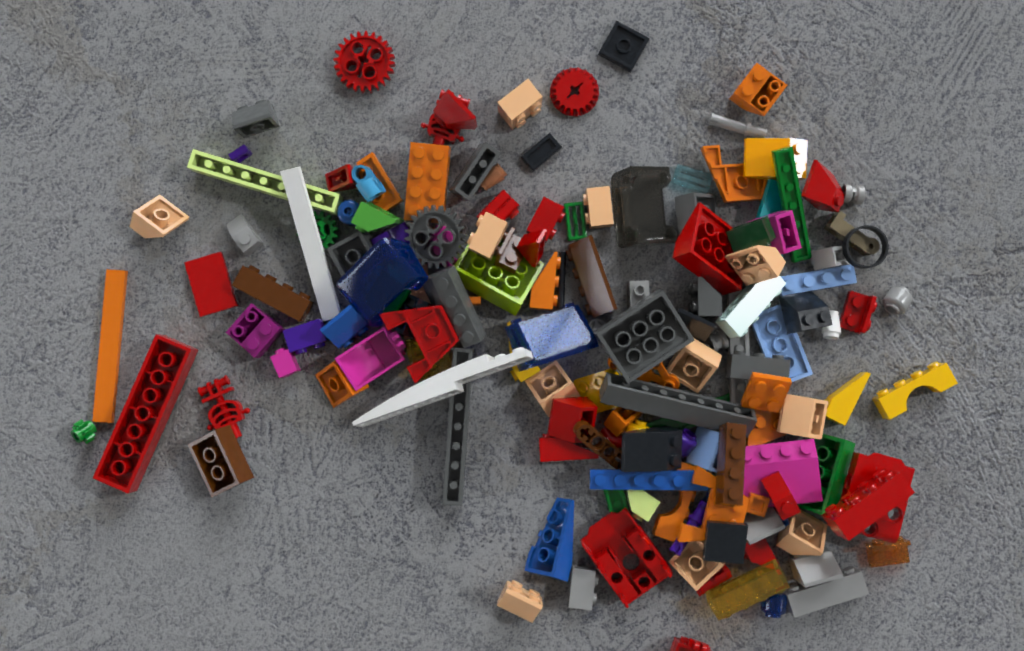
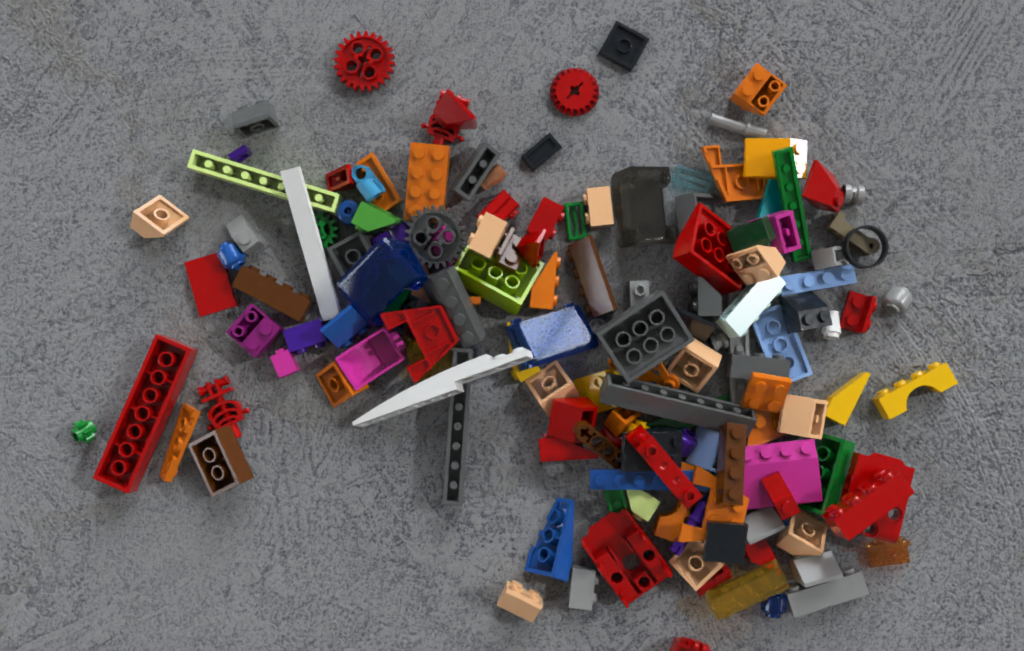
(110, 346): orange tile -> none
(182, 432): none -> orange wing
(231, 256): none -> blue head
(520, 104): light nougat brick -> none
(562, 274): black bar -> none
(664, 466): none -> red fence
(757, 504): orange tile -> none

